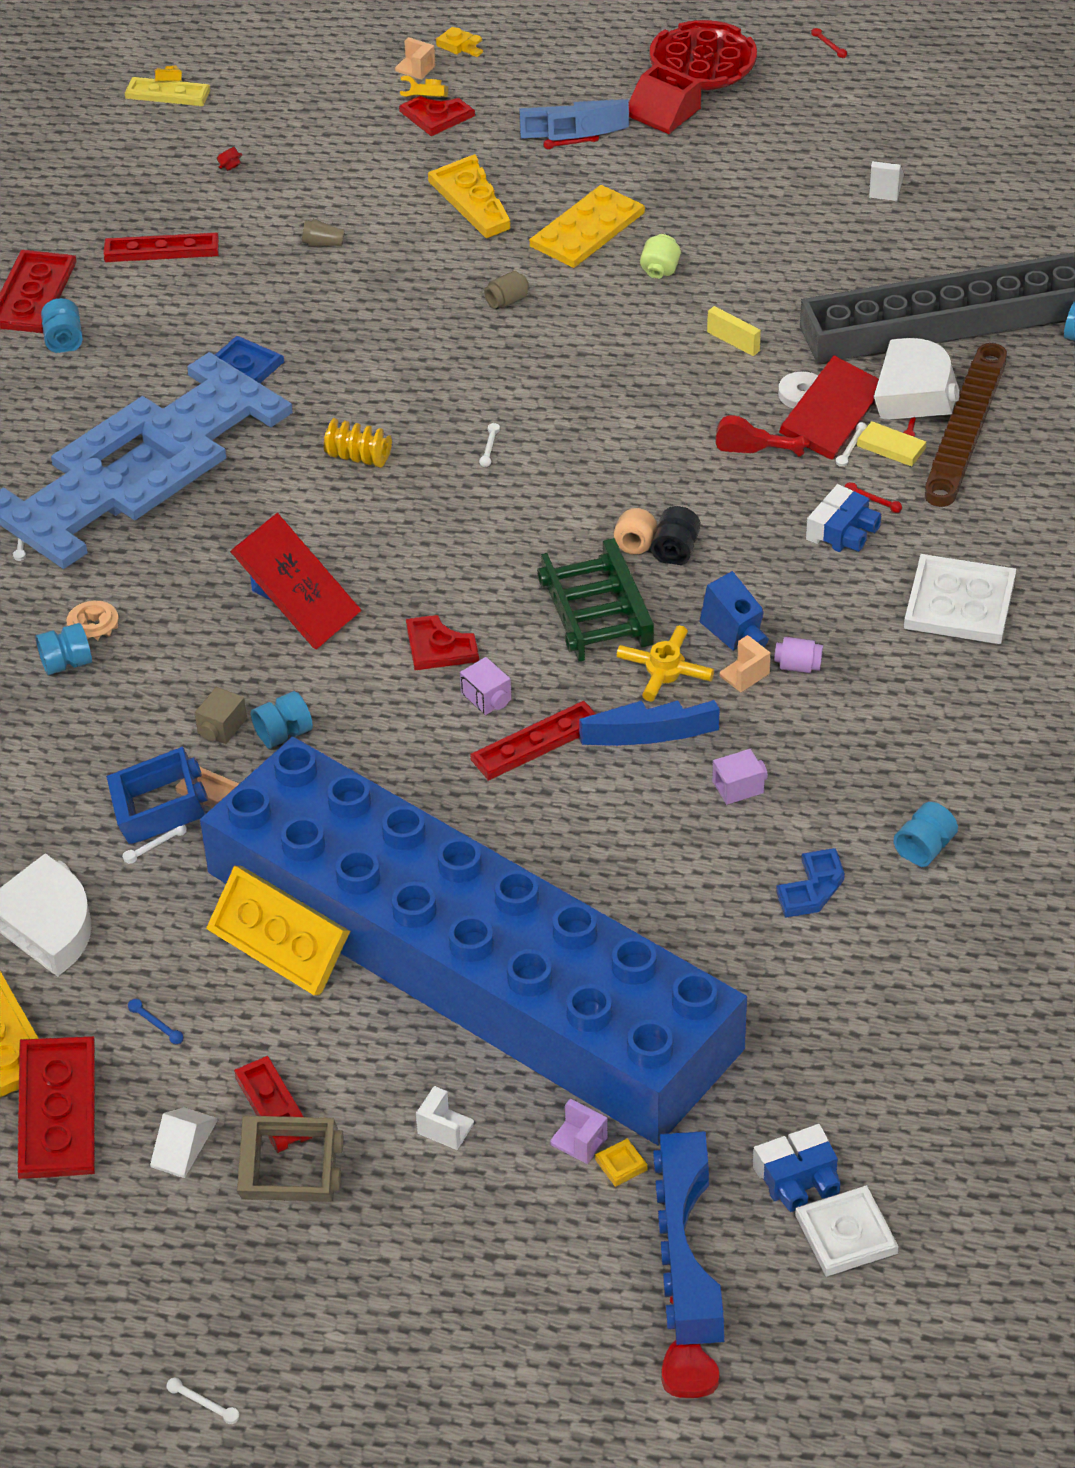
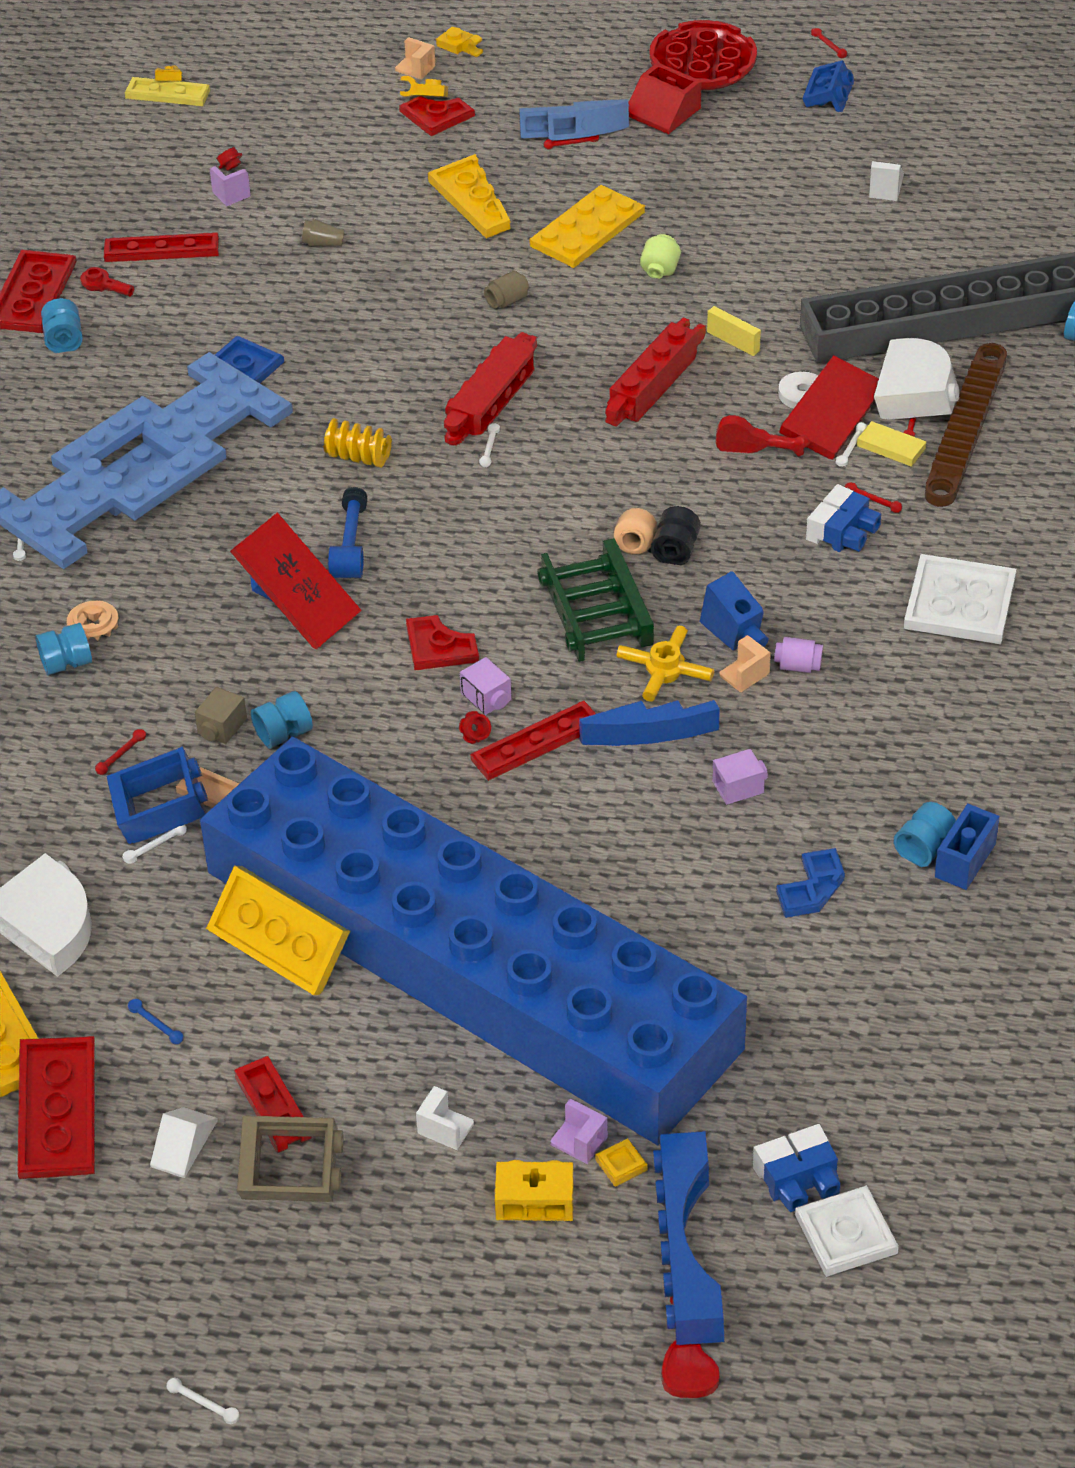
(98, 280): none -> red plate
(102, 767): none -> red hinge
(230, 187): none -> lavender panel
(348, 559): none -> blue piece
(482, 724): none -> red plate
(490, 388): none -> red hinge
(534, 1190): none -> yellow brick
(653, 372): none -> red hinge
(829, 83): none -> blue bracket
(966, 846): none -> blue brick

